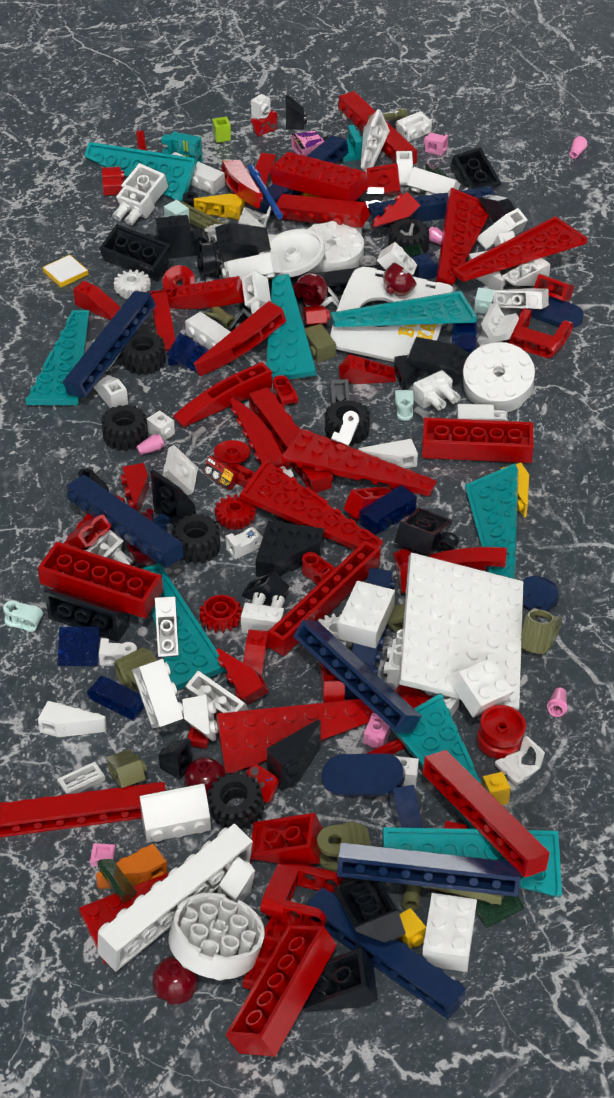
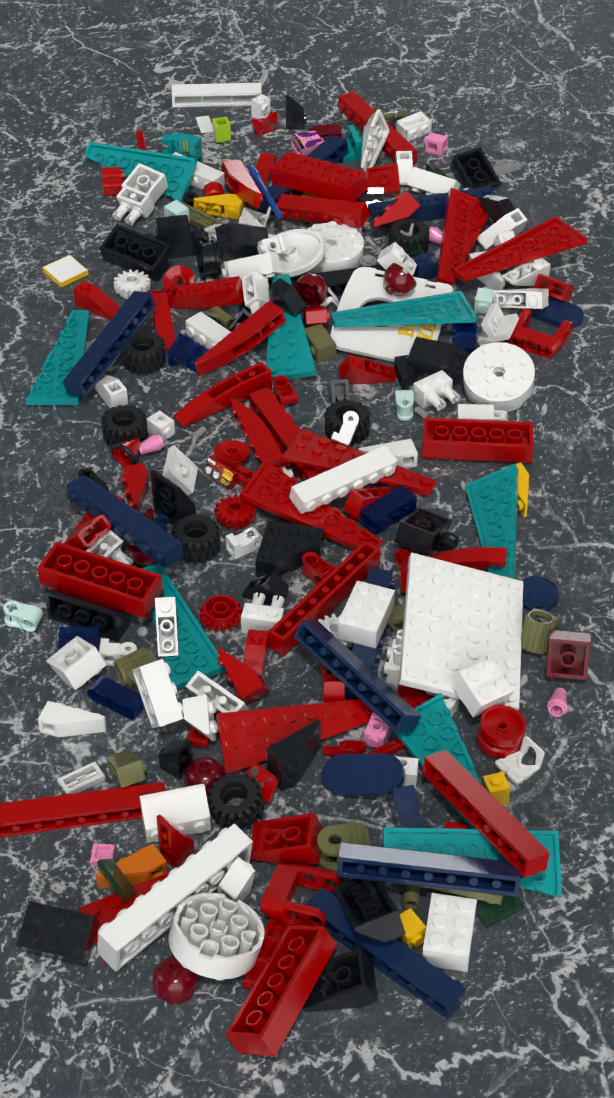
(58, 933): none -> black brick
(76, 662): none -> white slope
(125, 452): none -> red hat
(173, 843): none -> red slope
(204, 124): none -> white sticker
(213, 189): none -> red head
(214, 94): none -> white brick
(276, 244): none -> white brick
(286, 297): none -> black slope
(327, 130): none -> dark red slope
(341, 479): none -> white brick
(345, 747): none -> red tile
(503, 167): none -> light grey tile
(568, 654): none -> dark red brick
(578, 146): bright pink cone -> none

